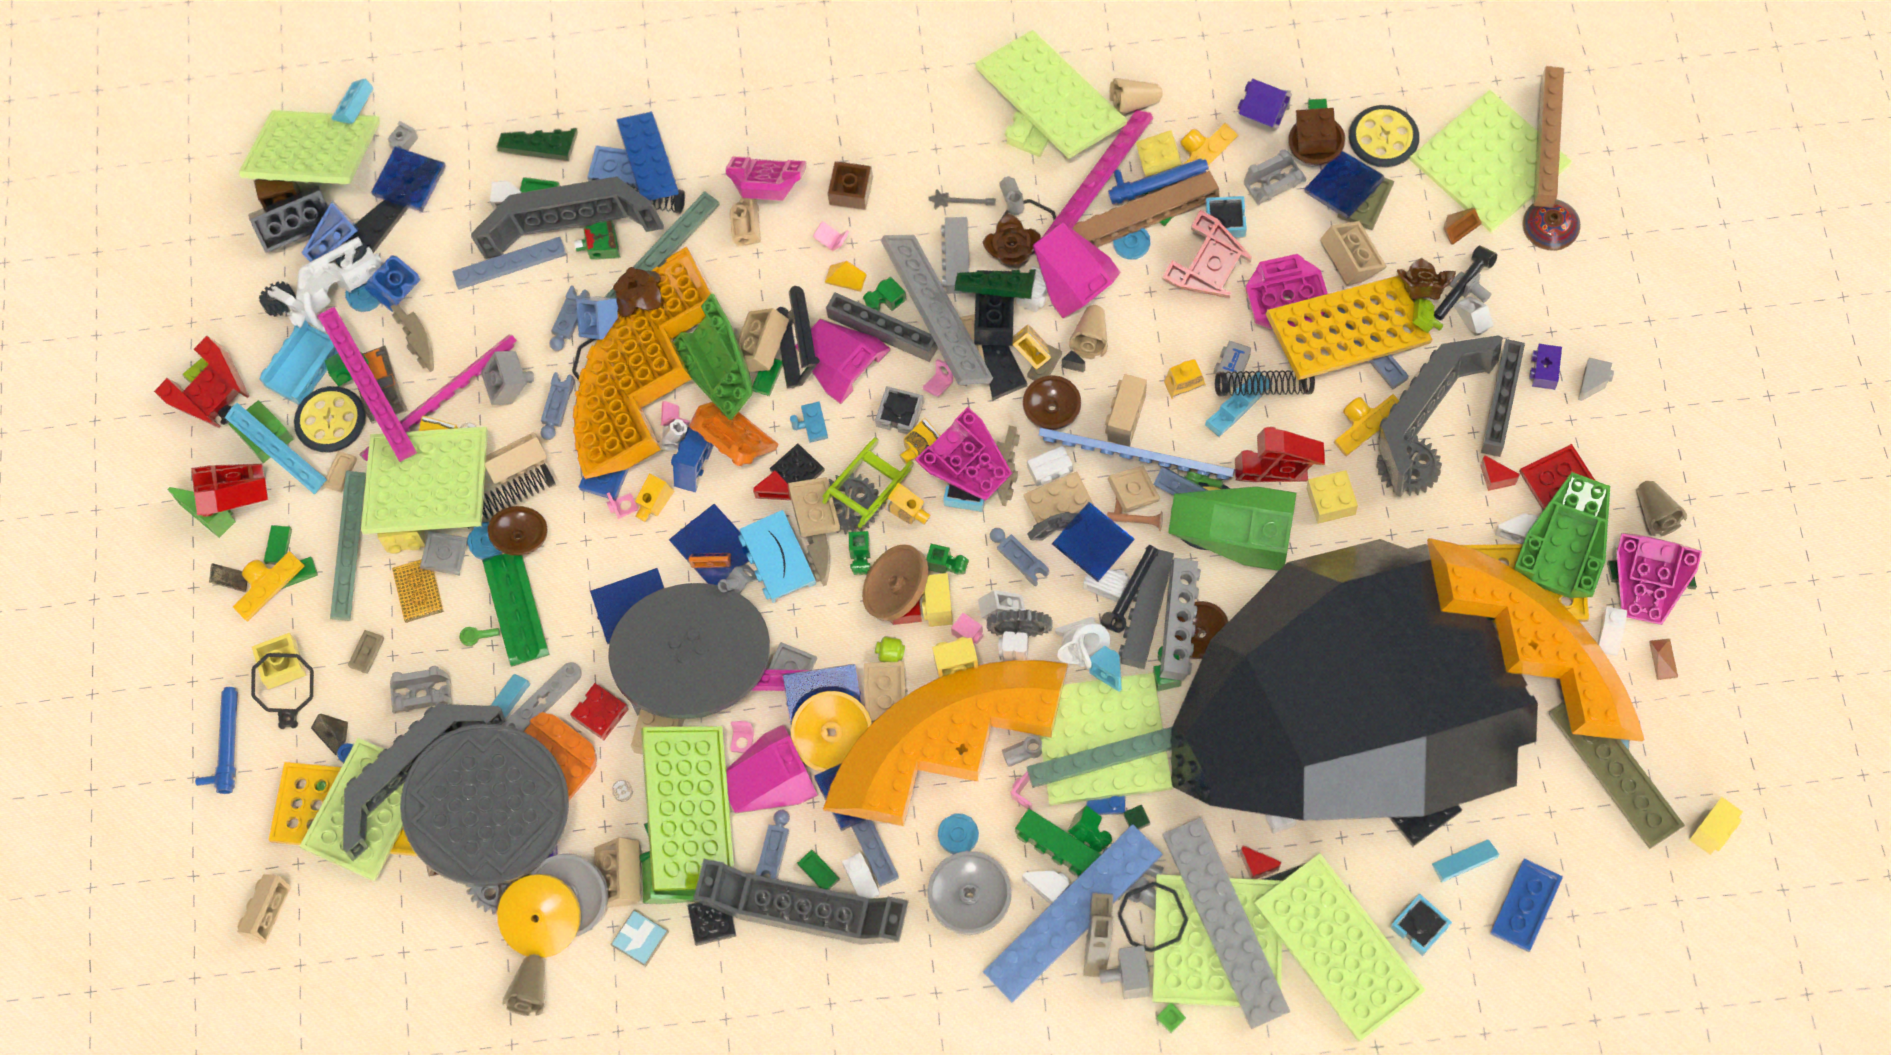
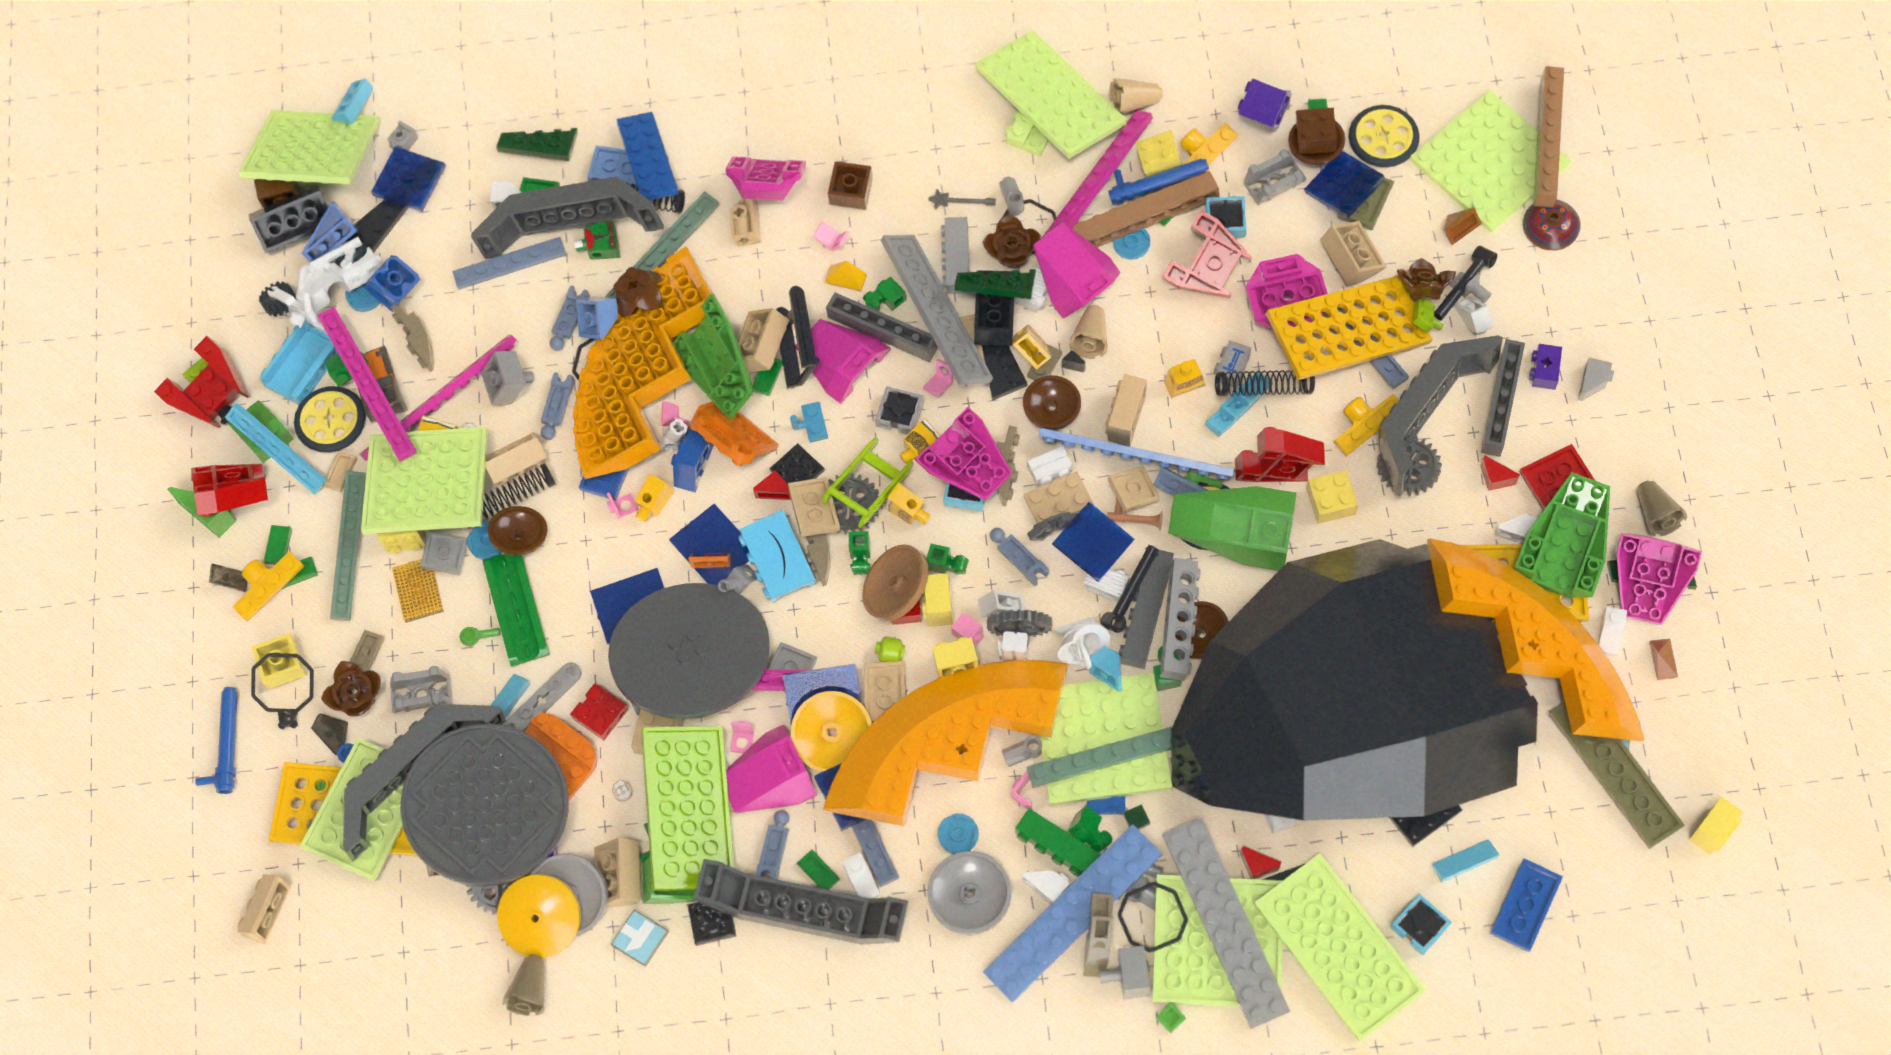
(347, 678): none -> reddish brown brick

